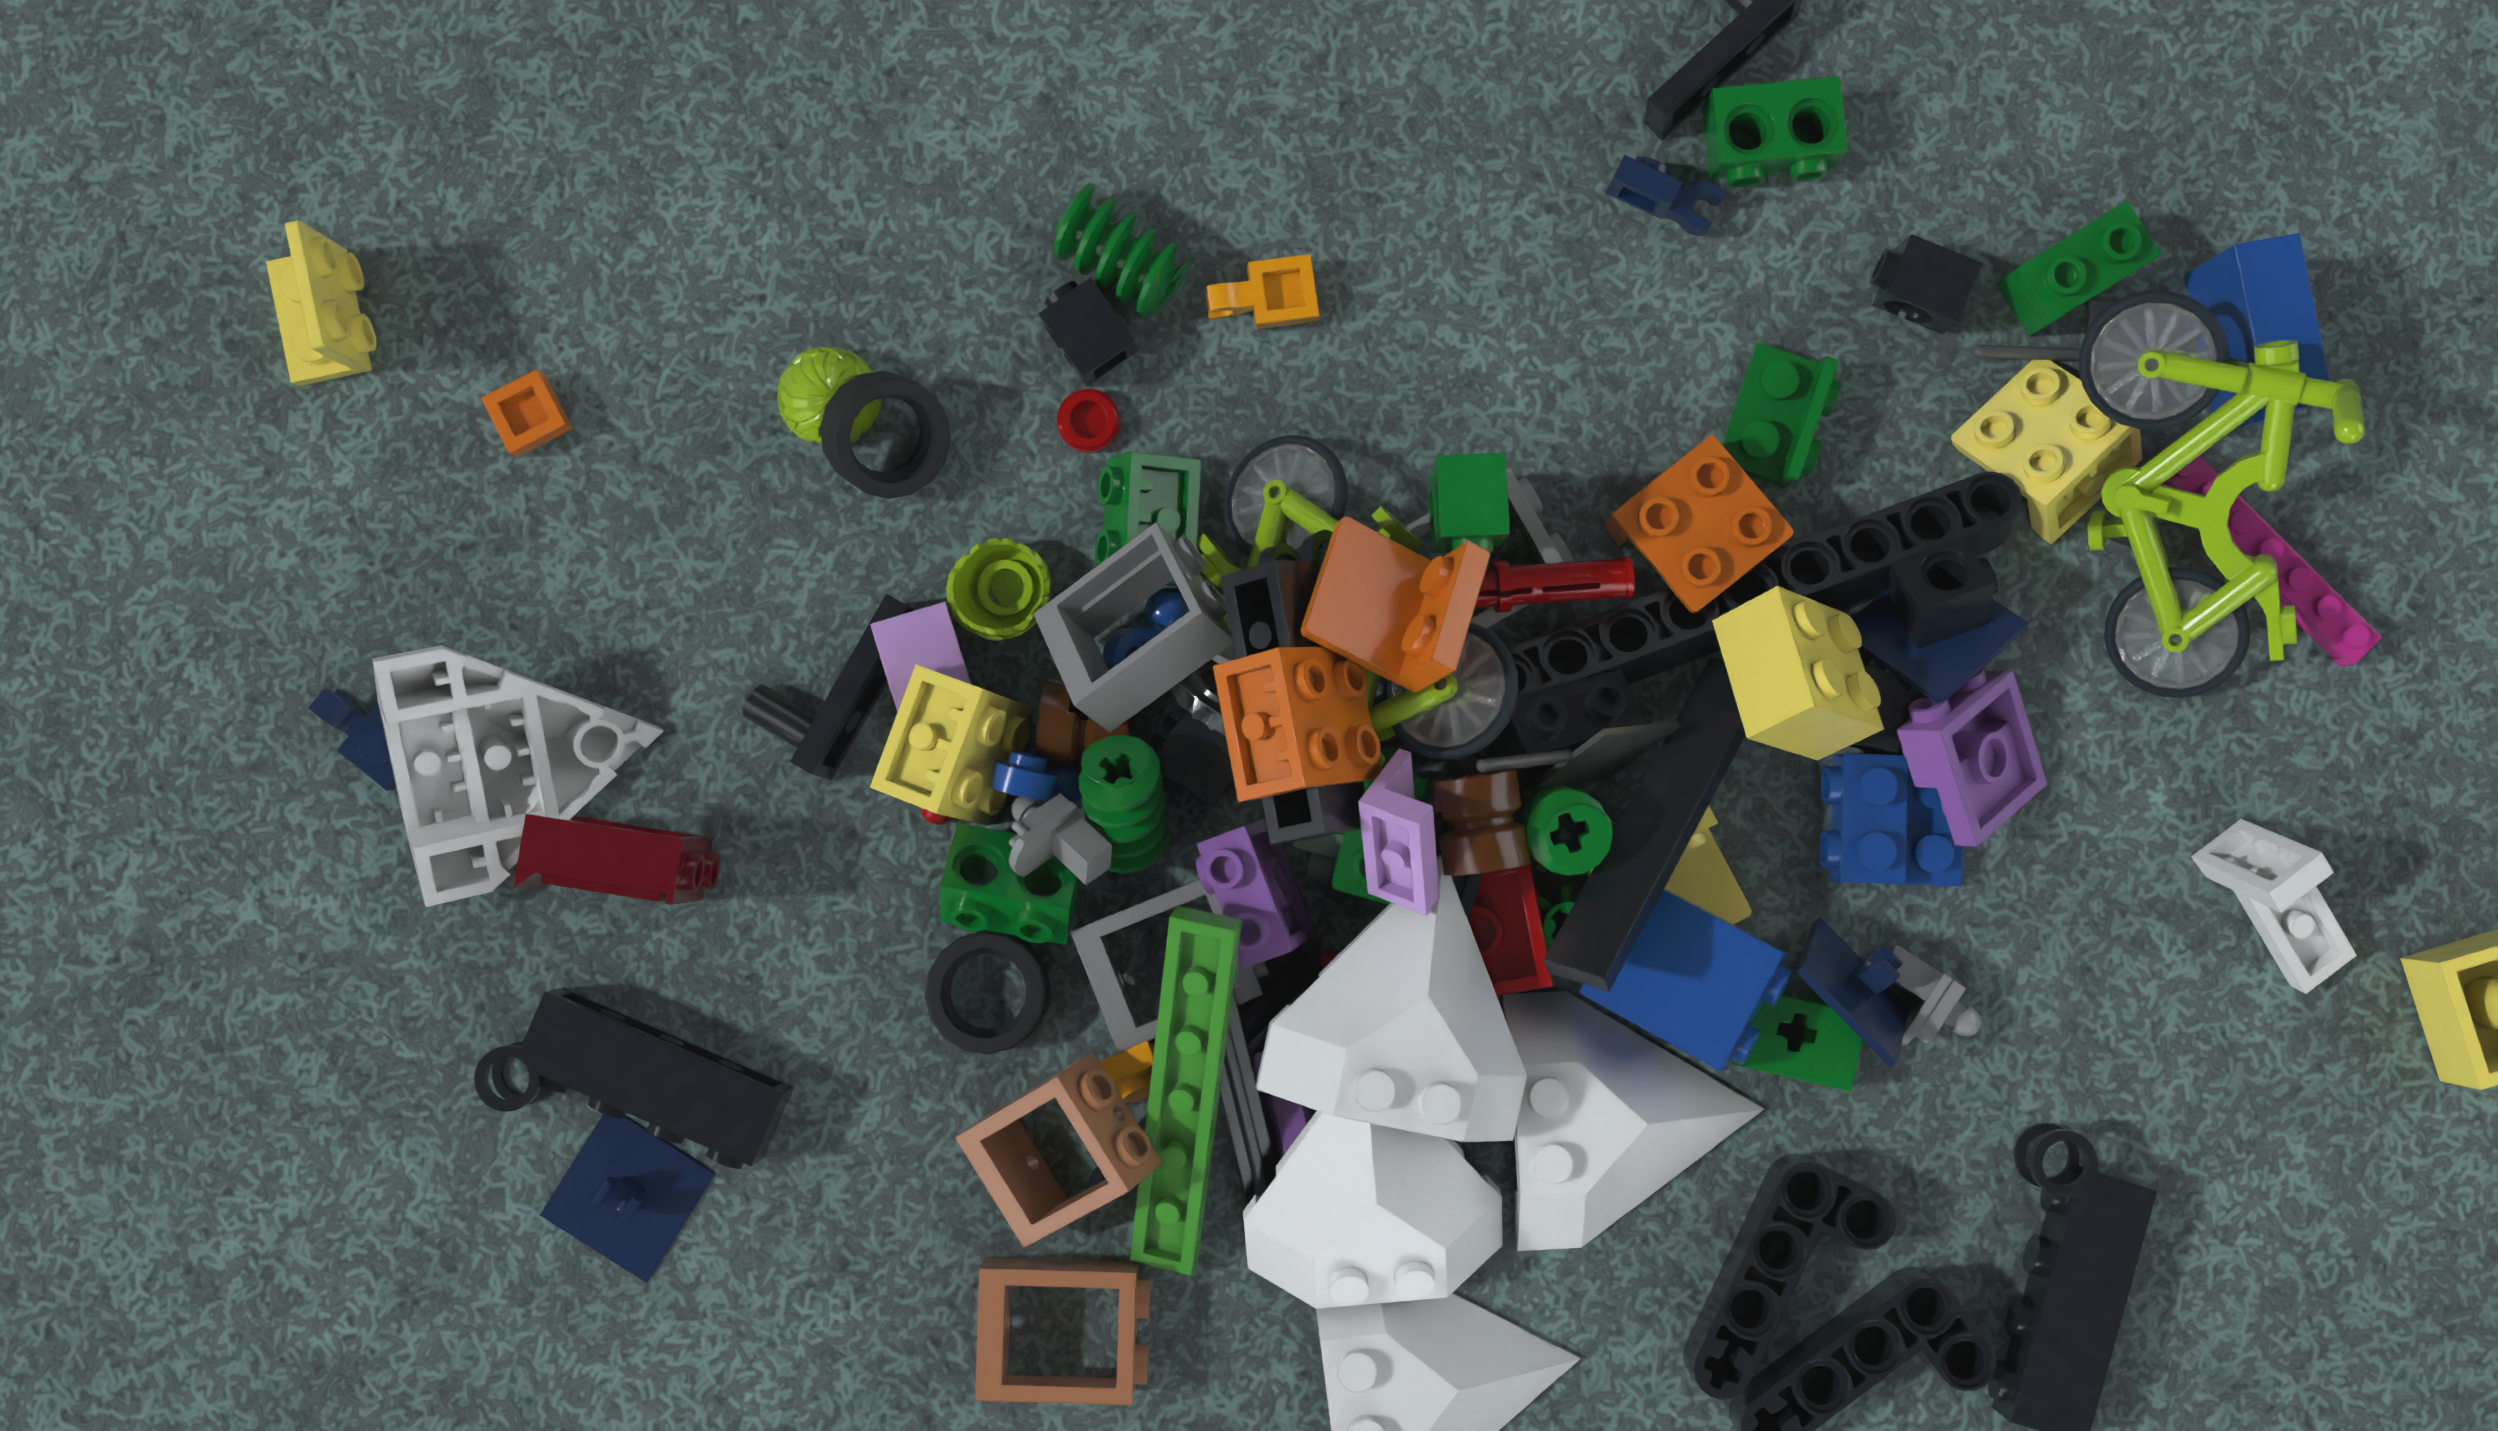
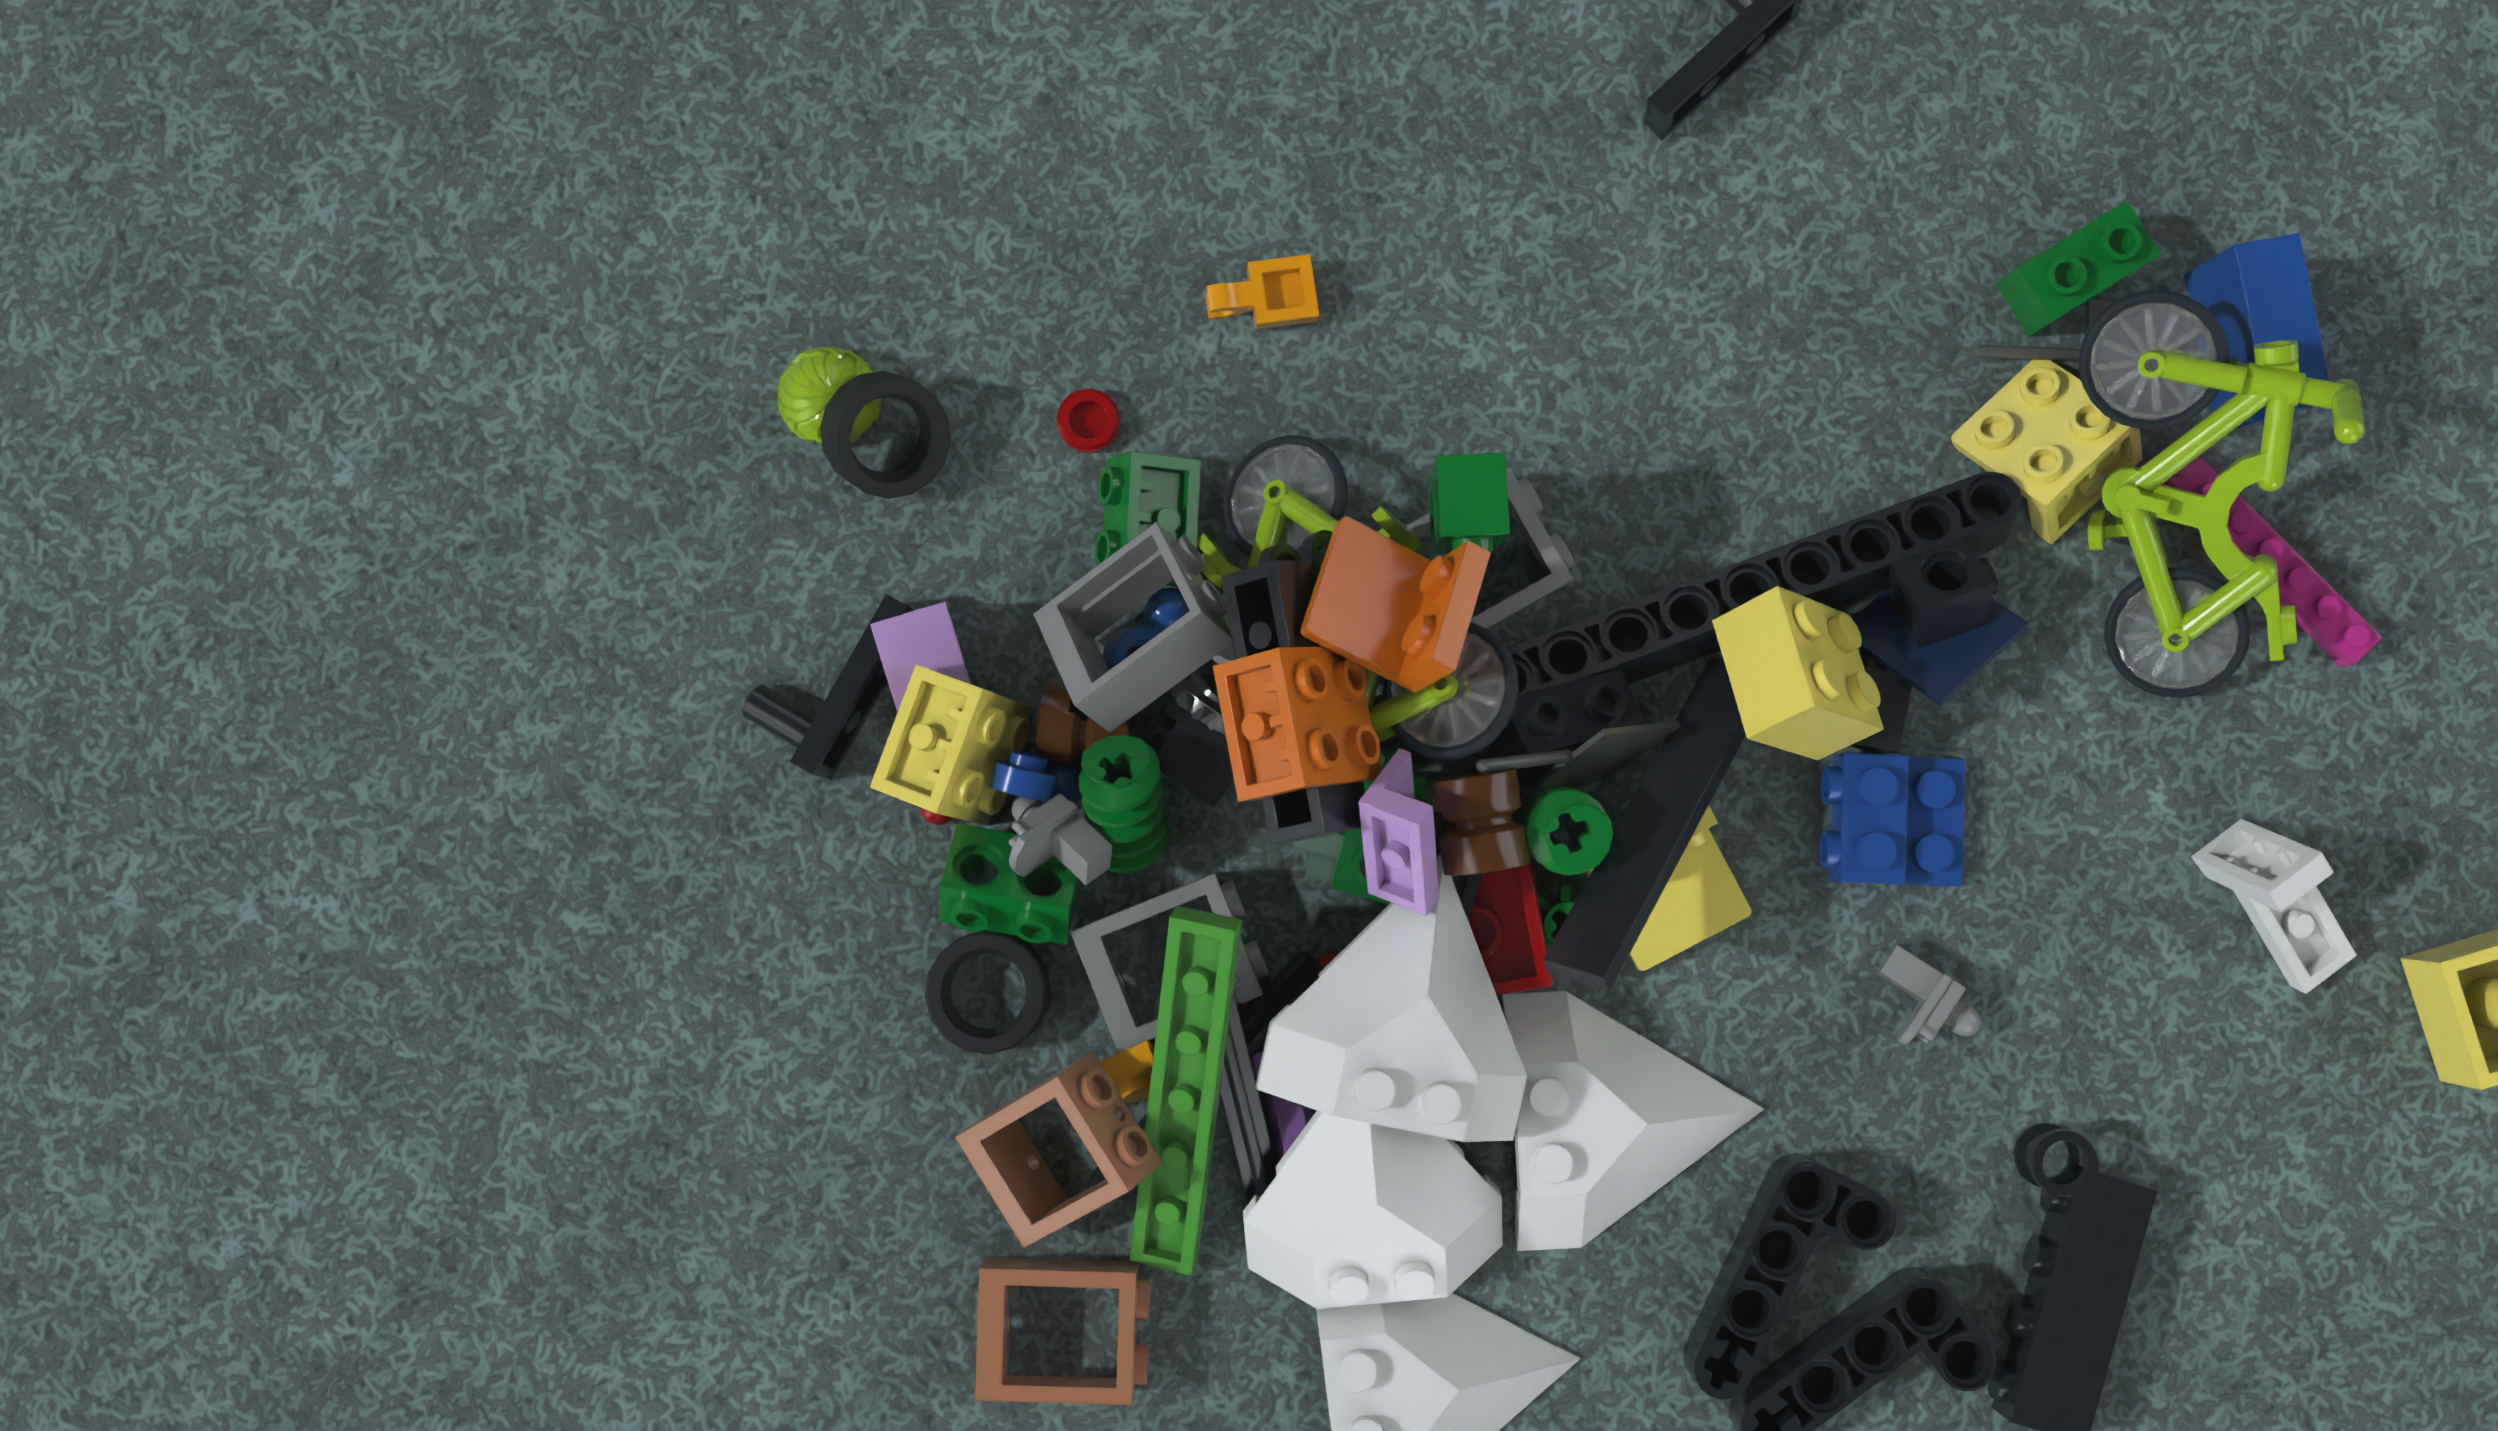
(320, 308): light yellow bracket -> none
(366, 738): dark blue plate -> none
(483, 751): white wedge -> none
(527, 413): orange plate -> none
(616, 859): dark red window -> none
(627, 1195): dark blue piece -> none
(640, 1073): black hinge -> none
(1017, 579): lime hair -> none
(1087, 330): black brick -> none
(1118, 254): green piece -> none
(1259, 887): medium lavender plate -> none
(1555, 582): red pin -> none
(1650, 188): dark blue plate -> none
(1697, 982): blue brick -> none
(1701, 524): orange bracket -> none
(1768, 115): green brick -> none
(1779, 413): green bracket -> none
(1823, 1054): green brick -> none
(1857, 988): dark blue piece -> none
(1924, 283): black brick -> none
(1975, 754): medium lavender plate -> none

